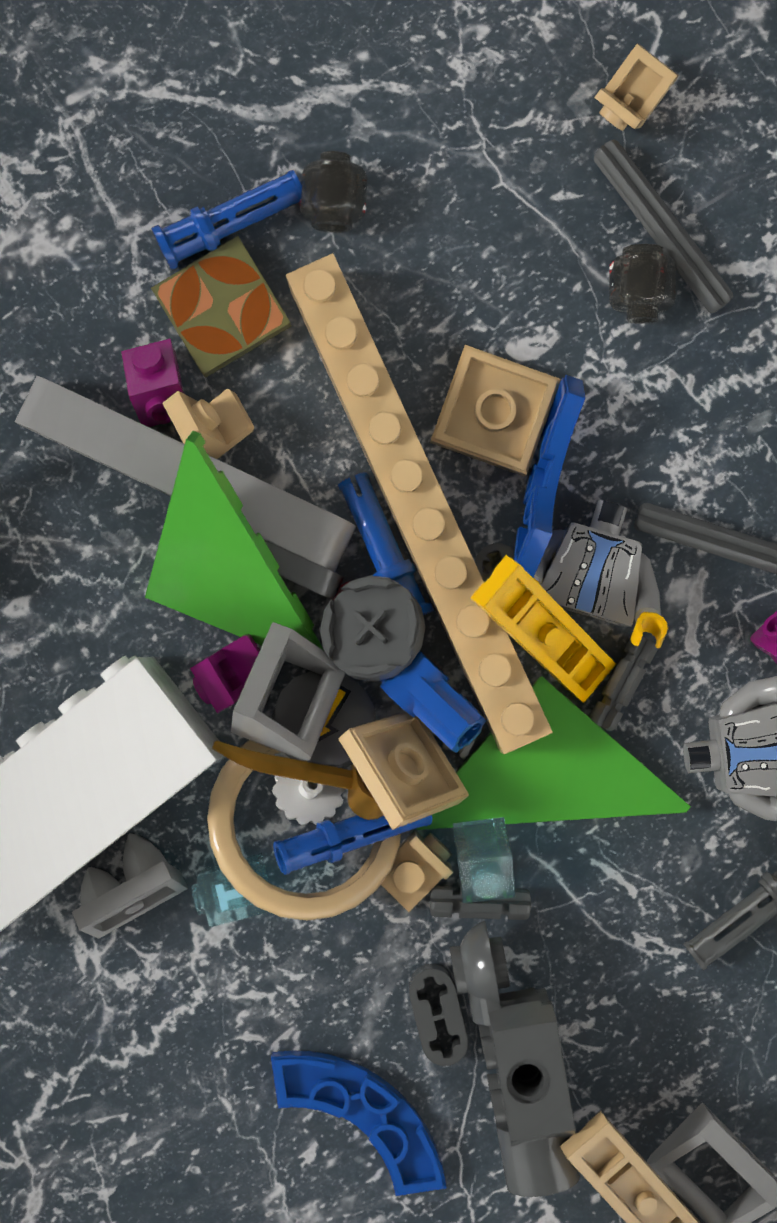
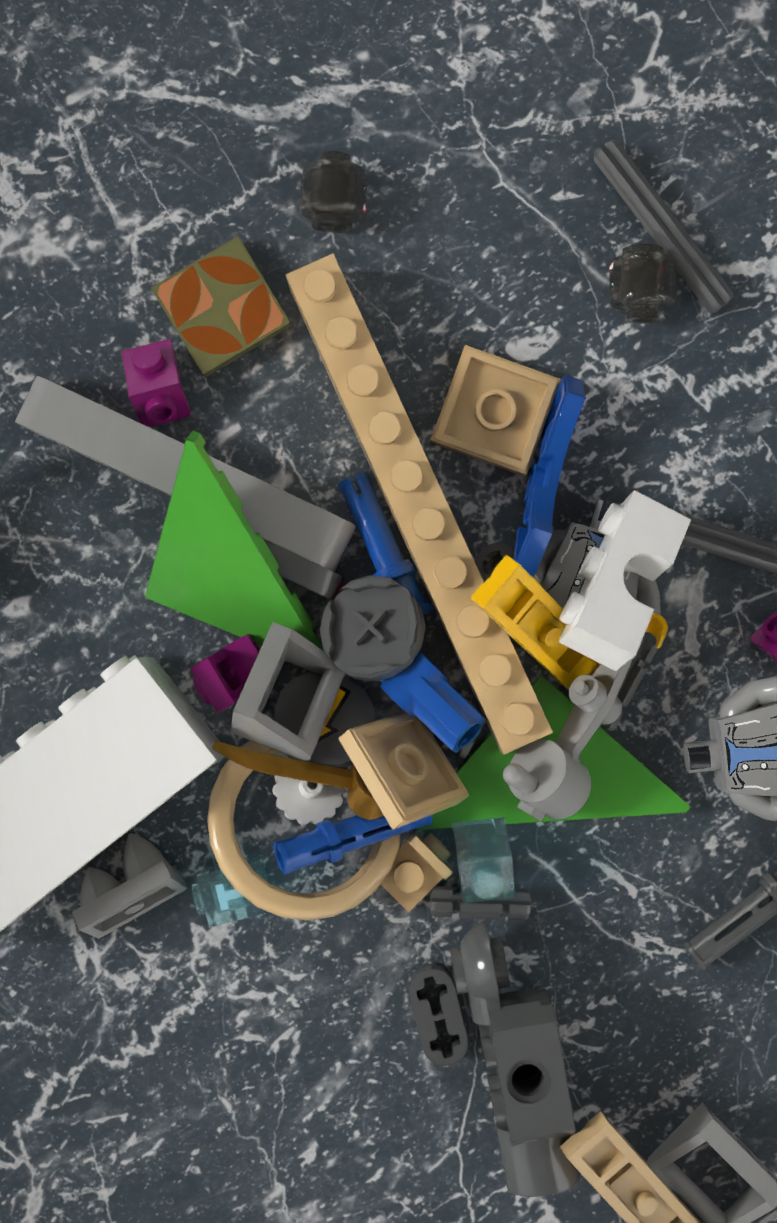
(220, 422): tan bracket -> none
(285, 192): blue pin -> none
(368, 1102): blue tile -> none
(549, 773): none -> light grey piece
(604, 617): none -> white arch
(635, 89): tan bracket -> none

